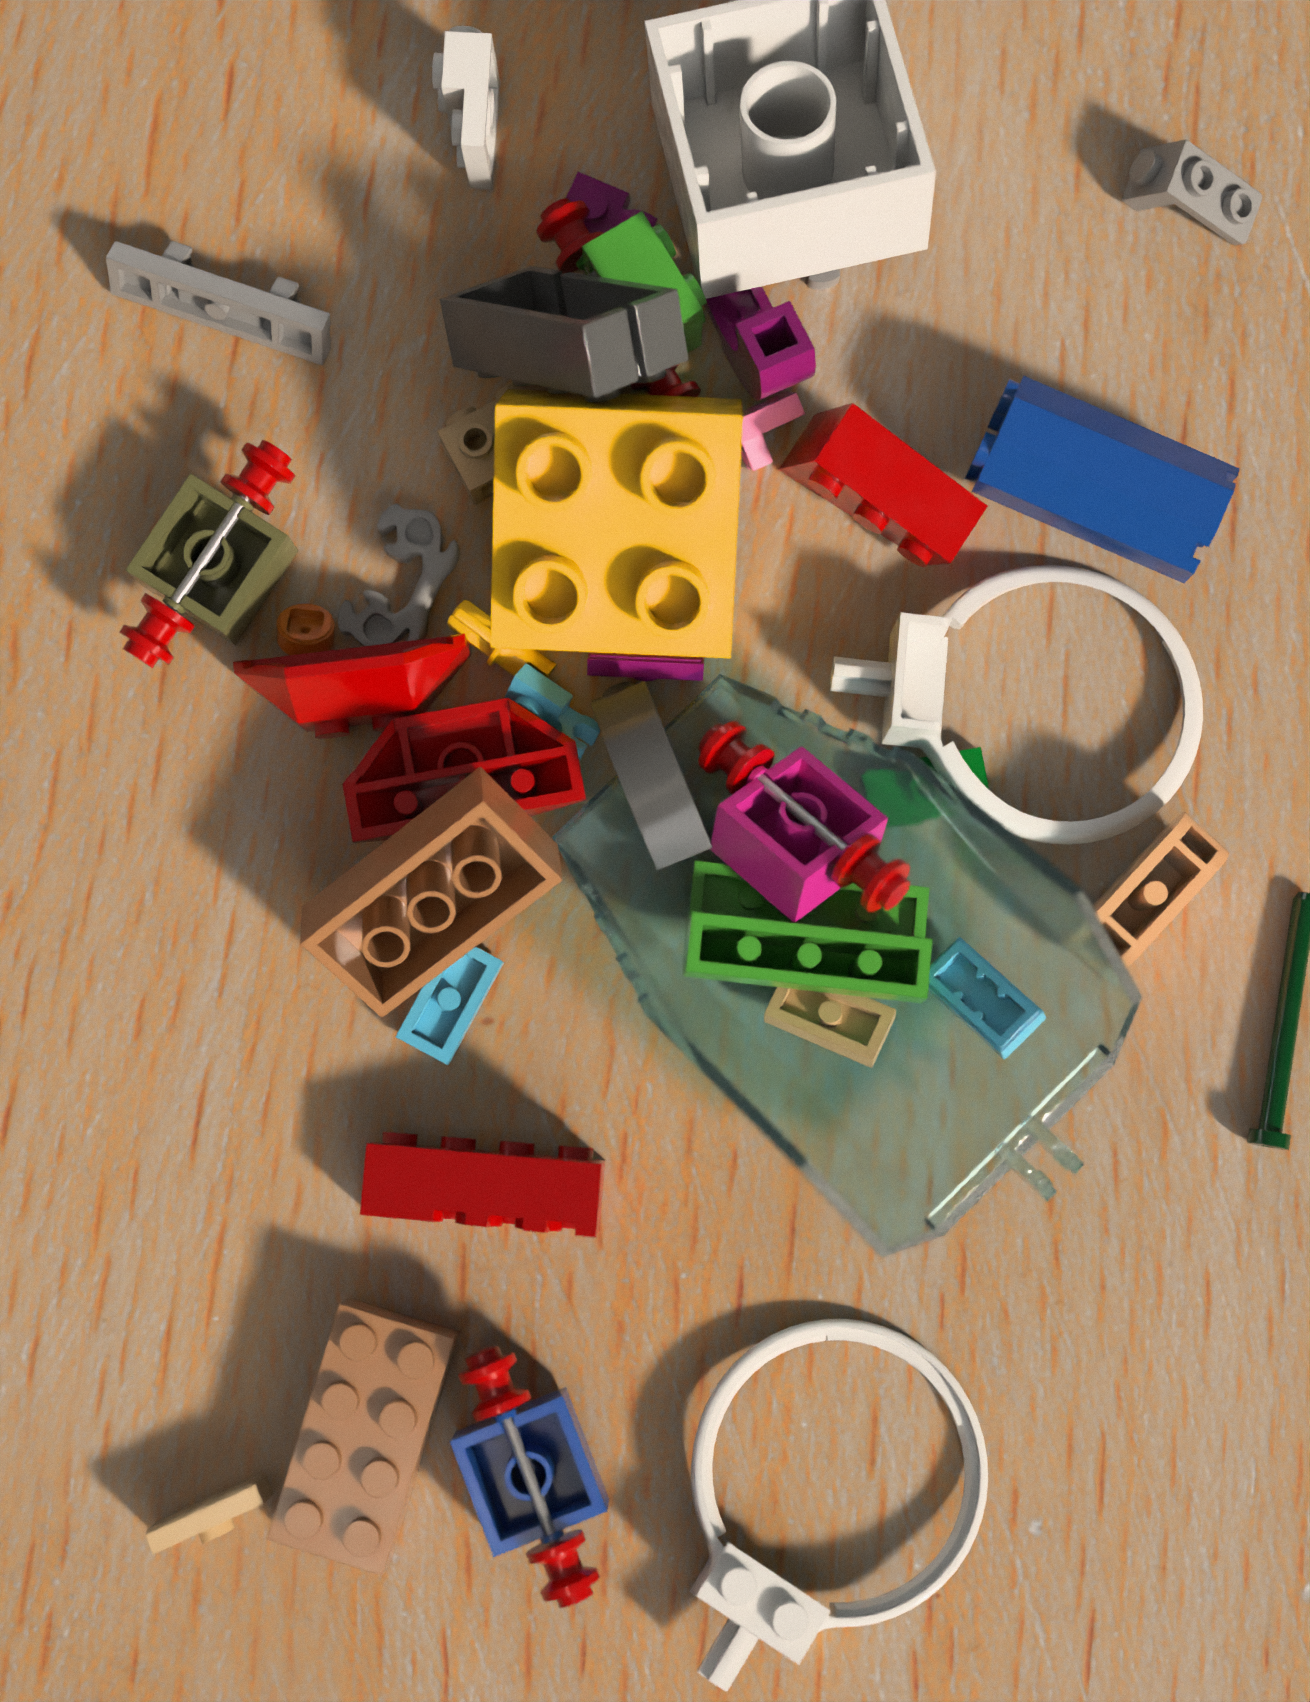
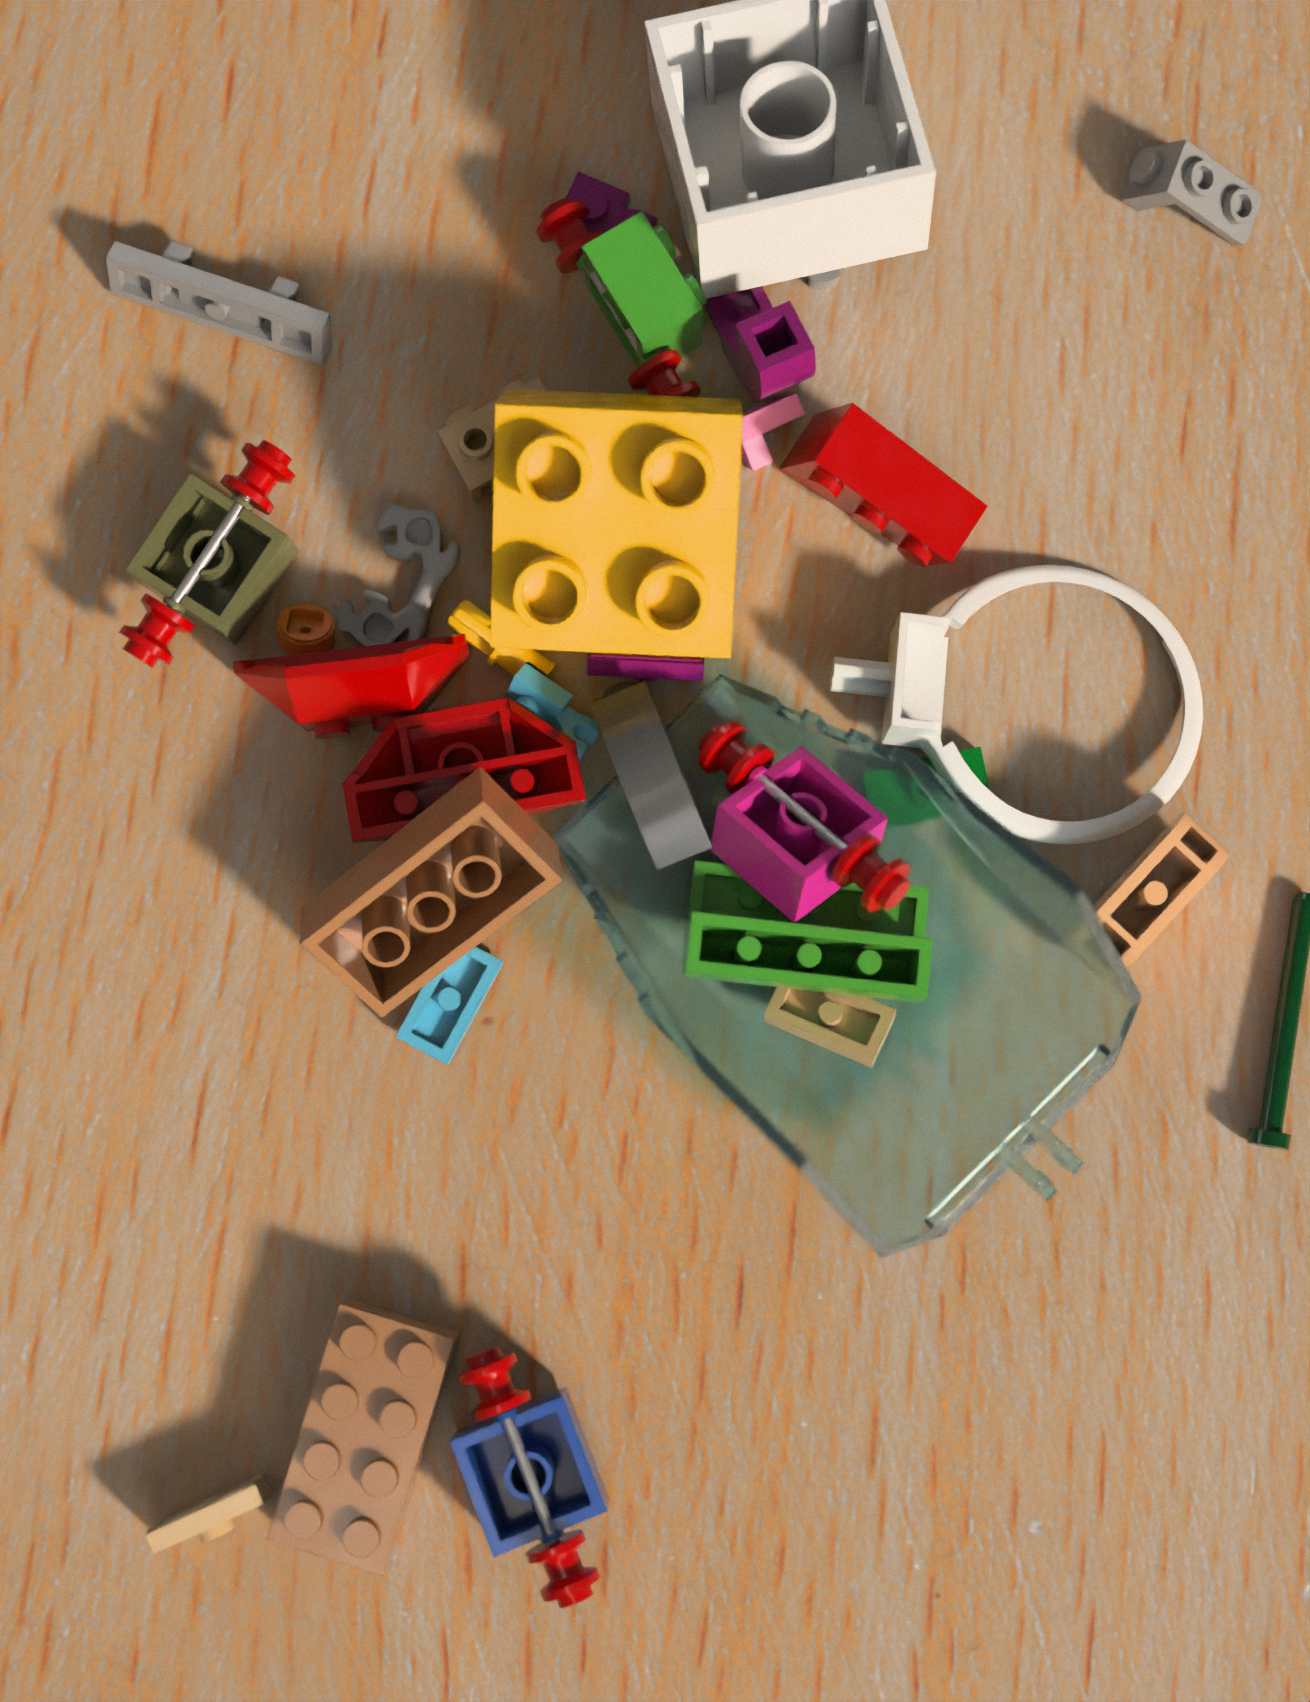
(470, 95): white plate -> none
(483, 1185): red wedge -> none
(566, 331): dark grey piece -> none
(759, 1600): white brick -> none
(983, 998): medium azure plate -> none
(1102, 478): blue brick -> none

